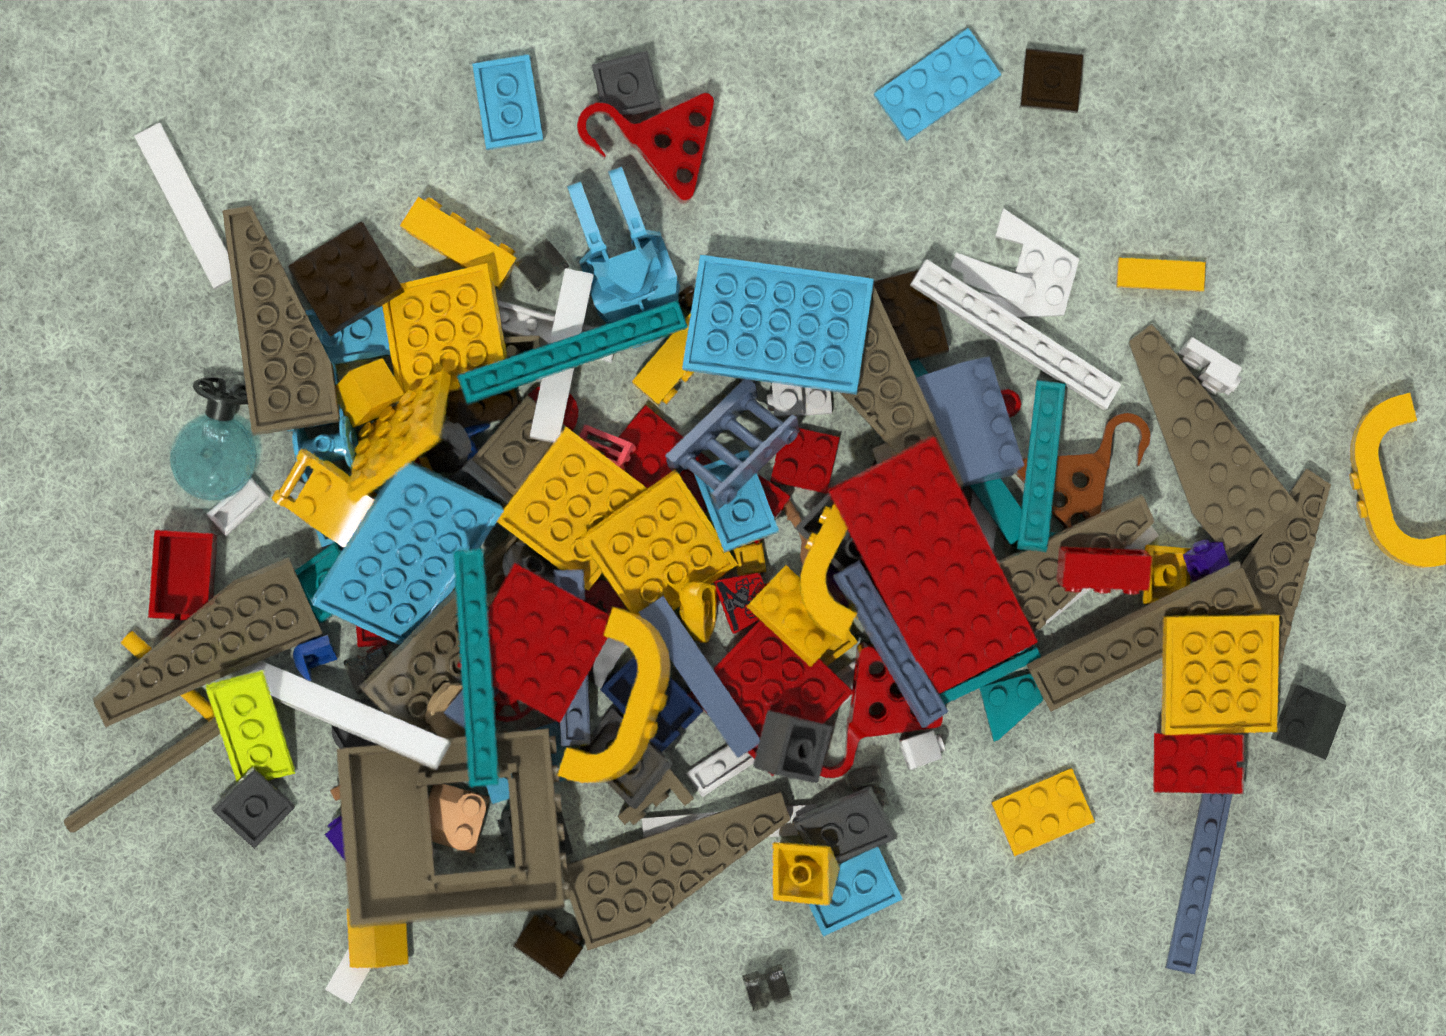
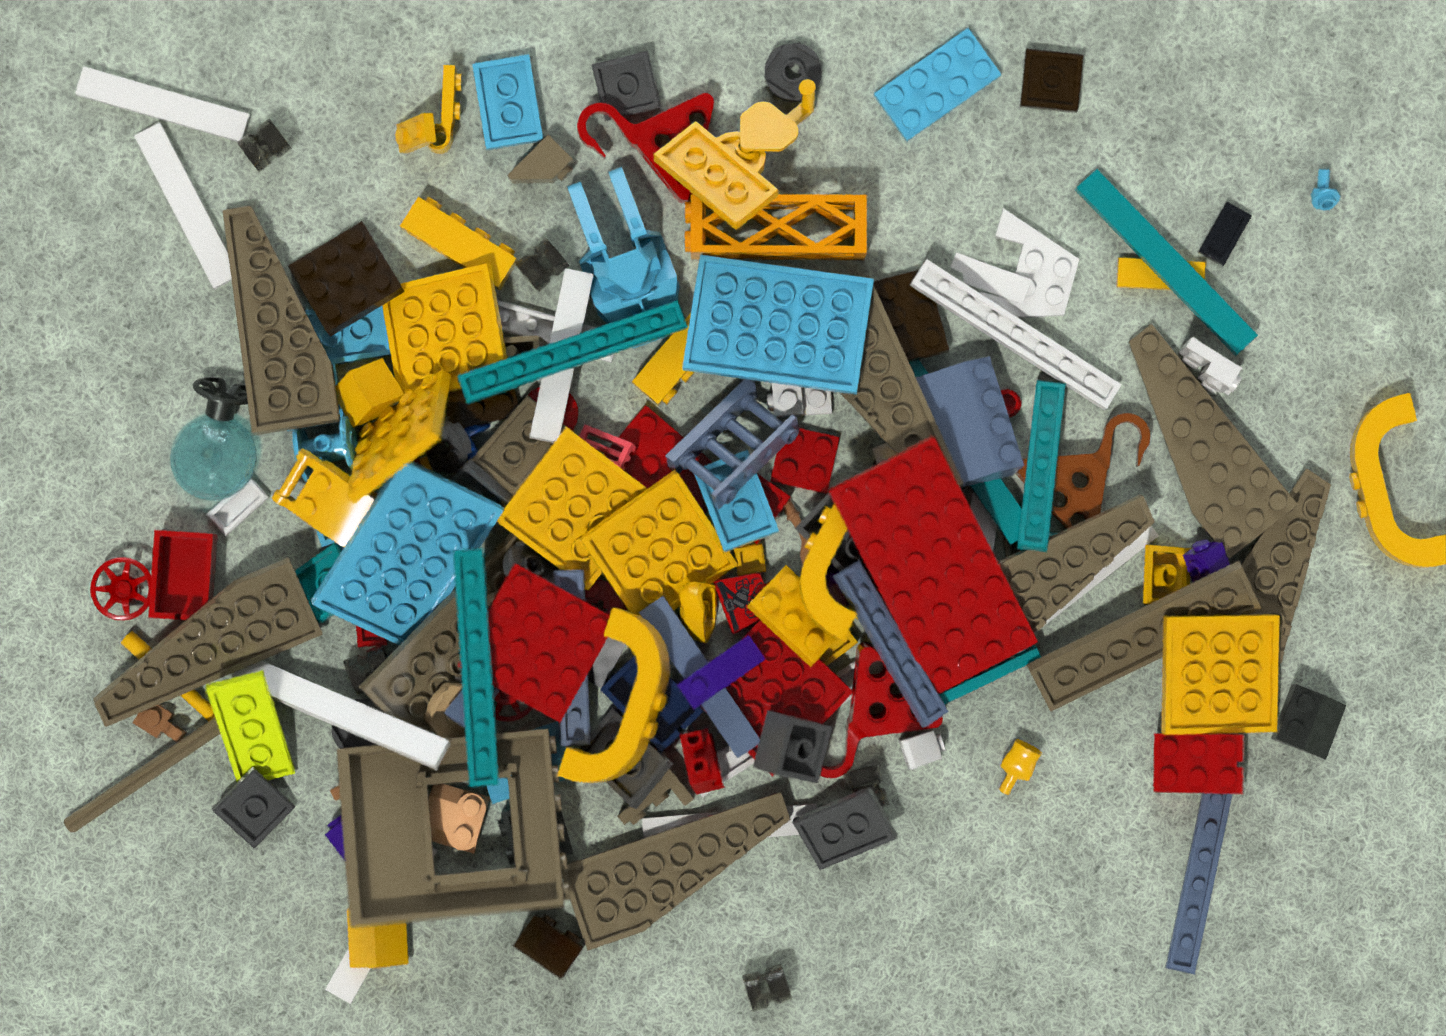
(122, 588): none -> red wheel
(157, 721): none -> medium nougat plate
(162, 104): none -> white tile
(264, 145): none -> clear smoke wheel
(313, 654): blue plate -> none
(415, 133): none -> yellow plate
(450, 108): none -> yellow plate
(543, 164): none -> dark tan slope
(686, 298): dark brown plate -> none
(702, 761): none -> red hips
(720, 672): none -> dark purple slope
(729, 168): none -> yellow plate
(789, 56): none -> dark grey plate
(803, 247): none -> light orange piece
(804, 873): yellow slope -> none
(860, 890): medium azure plate -> none
(1009, 703): teal wing -> none
(1018, 764): none -> yellow piece
(1043, 812): yellow plate -> none
(1104, 569): red brick -> none
(1166, 262): none -> teal tile
(1224, 234): none -> black tile
(1323, 196): none -> medium azure plate

